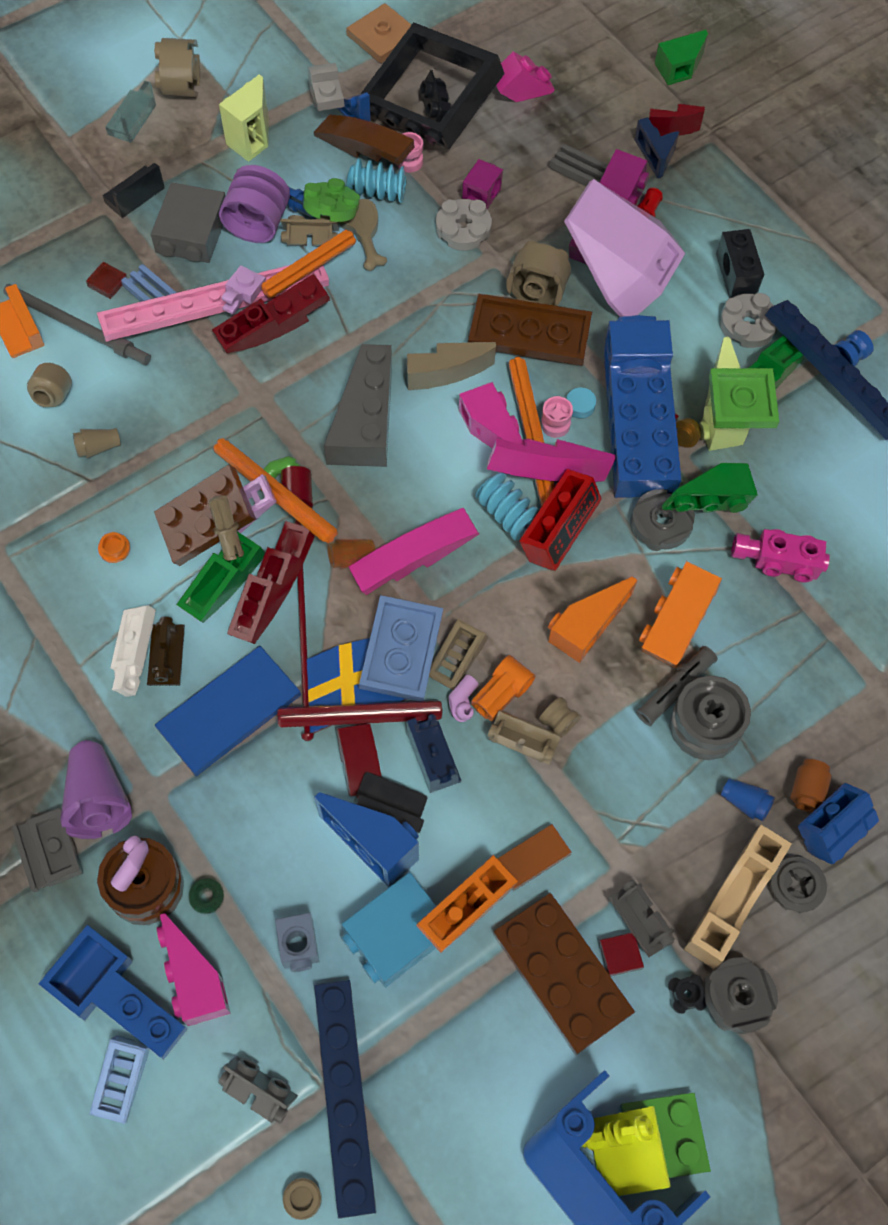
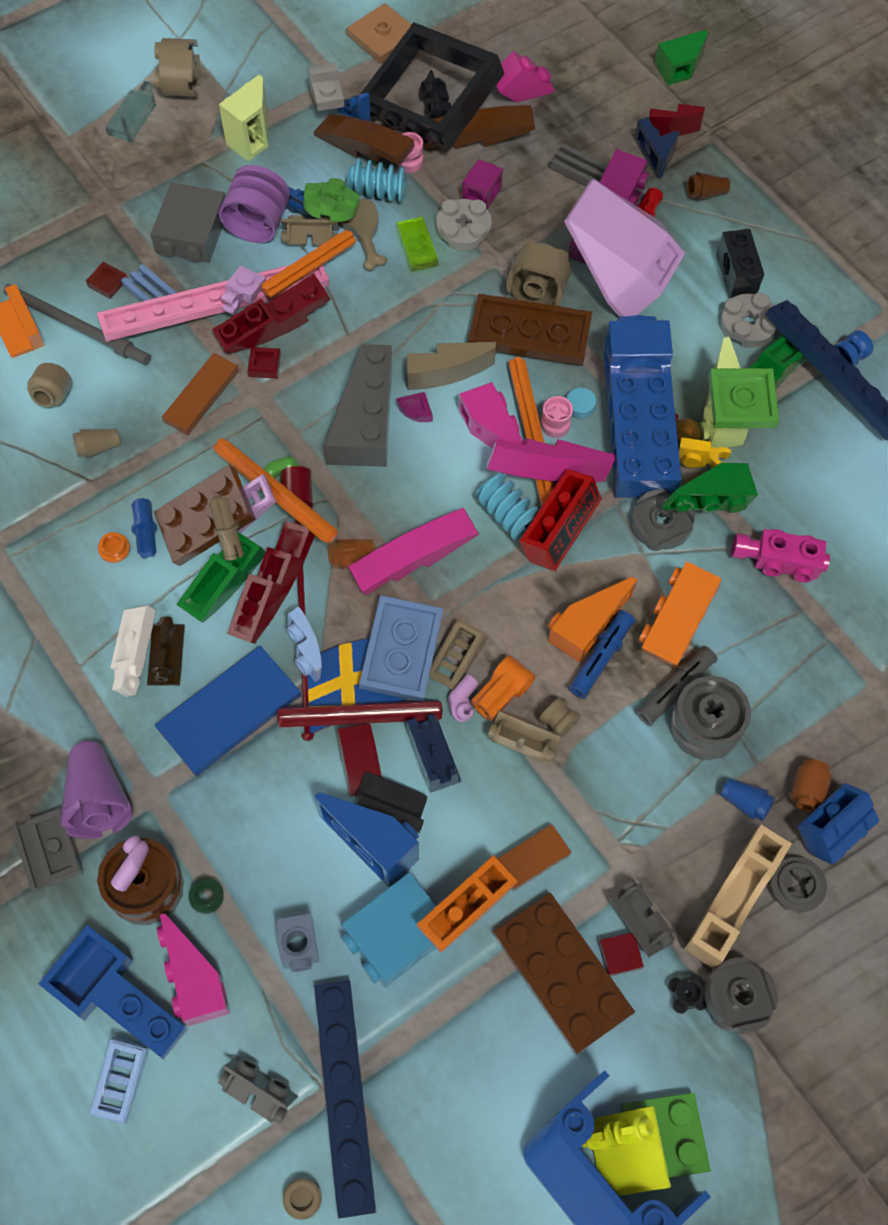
(135, 190): black panel -> none
(144, 527): none -> blue axle
(200, 394): none -> dark orange tile
(264, 362): none -> dark red tile
(308, 650): none -> light blue slope
(415, 407): none -> magenta tile
(417, 244): none -> clear neon green plate
(493, 126): none -> reddish brown slope
(620, 625): none -> blue pin
(697, 453): none -> yellow plate
(705, 186): none -> reddish brown cone

